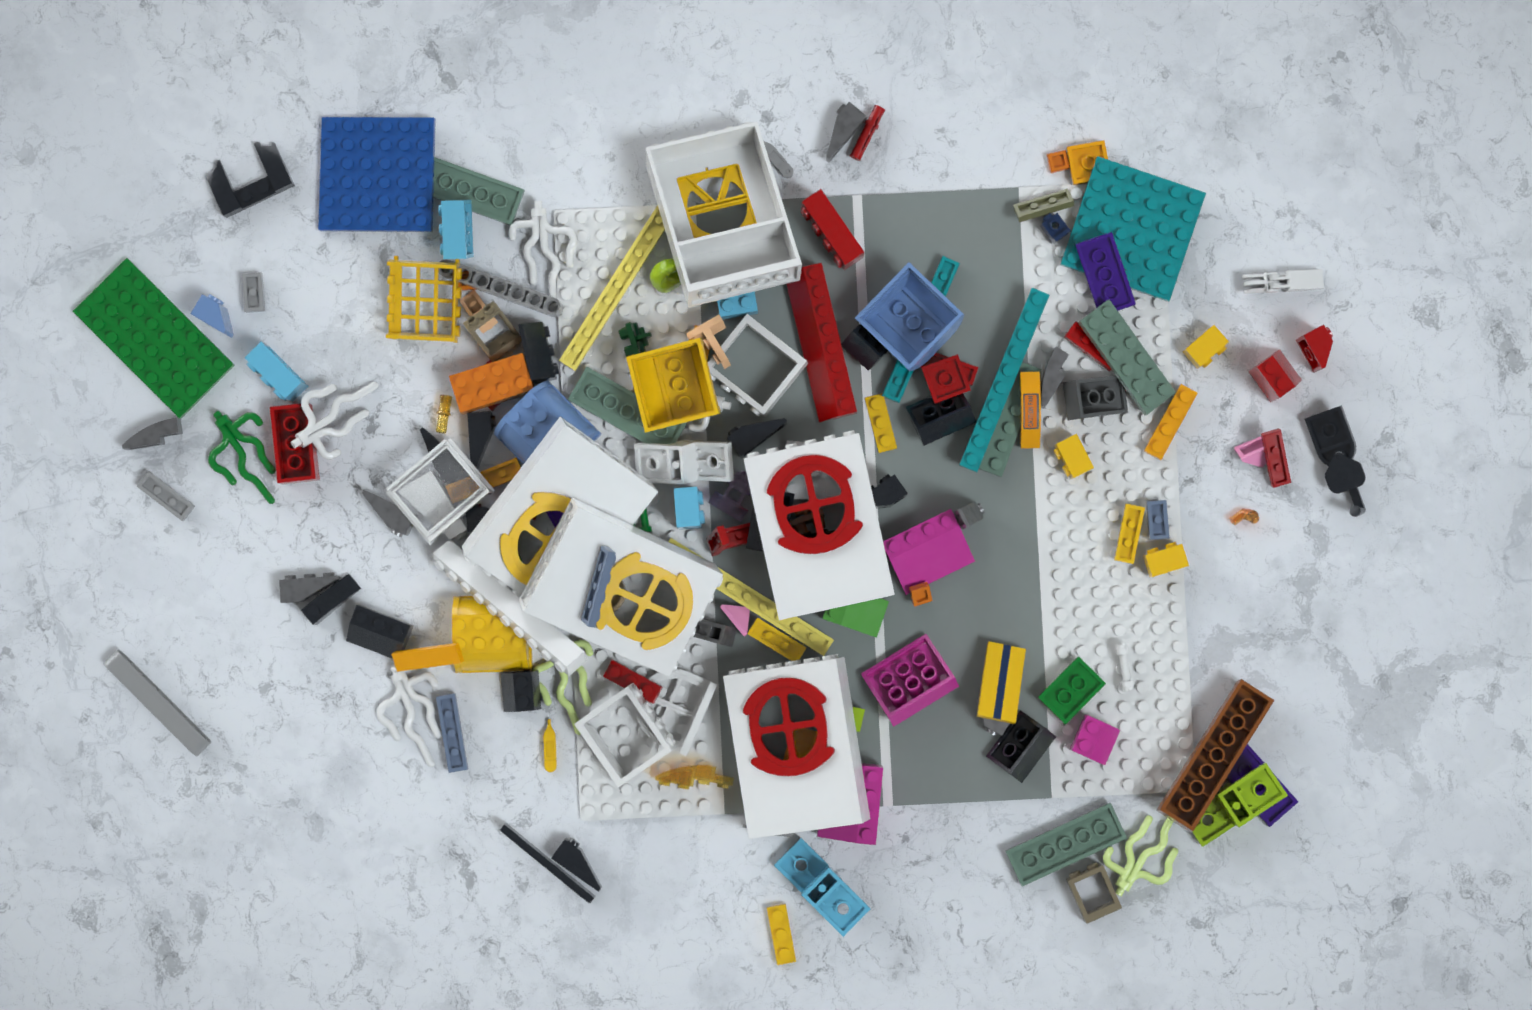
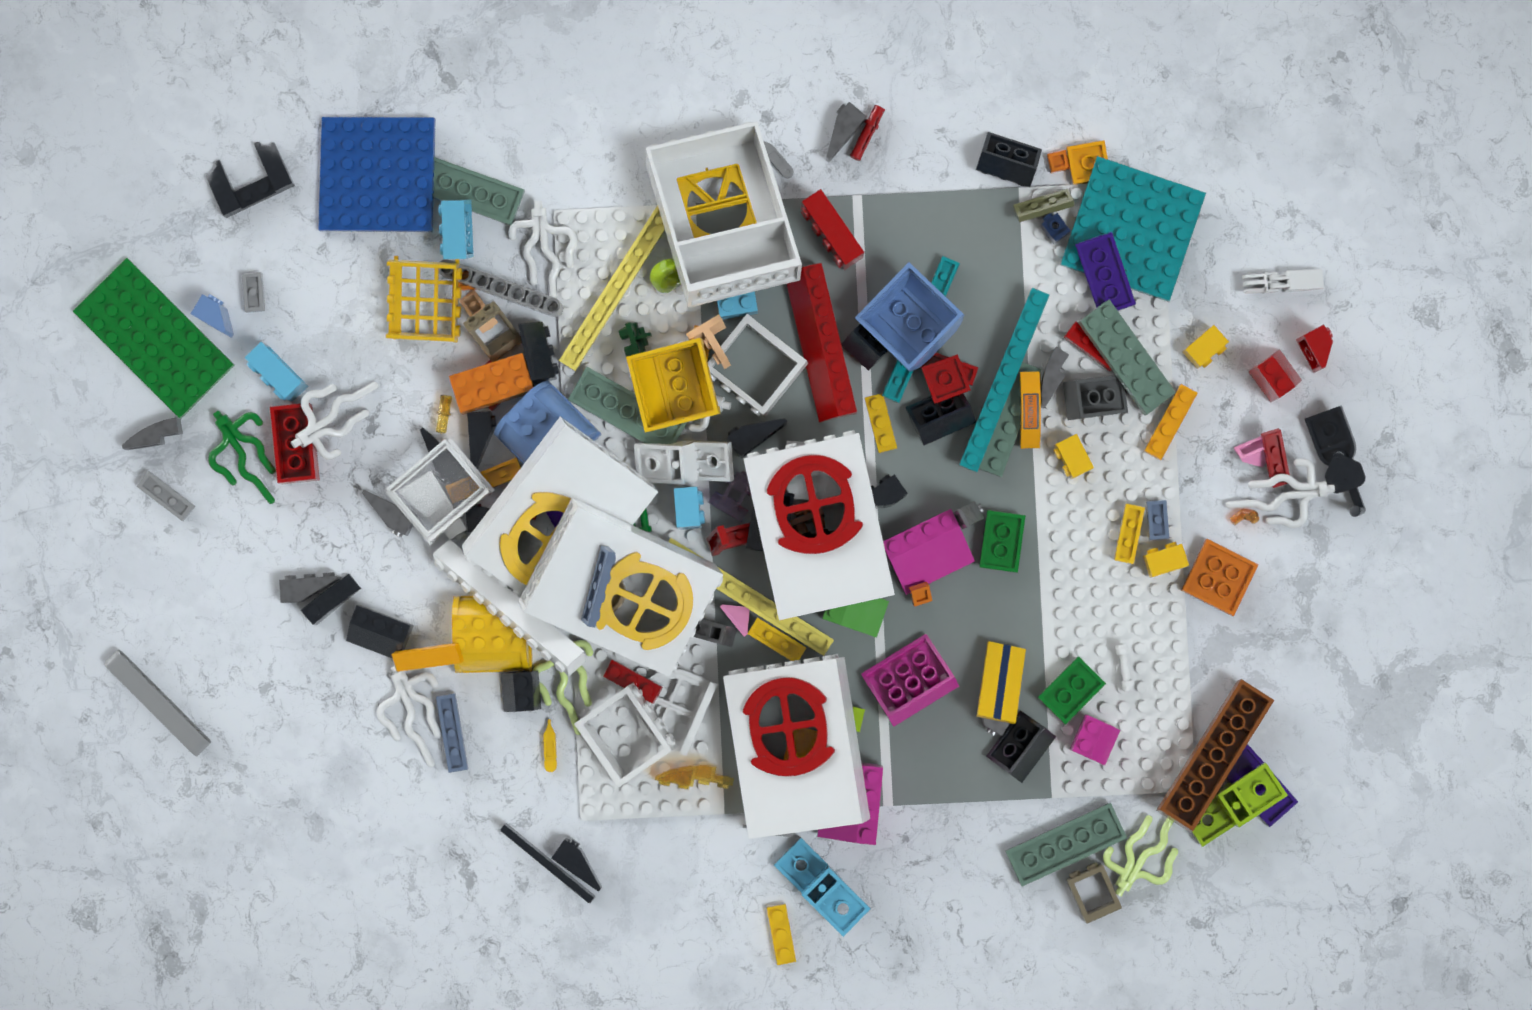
(1002, 541): none -> green plate
(1009, 159): none -> black slope
(1219, 577): none -> orange plate
(1310, 490): none -> white plant

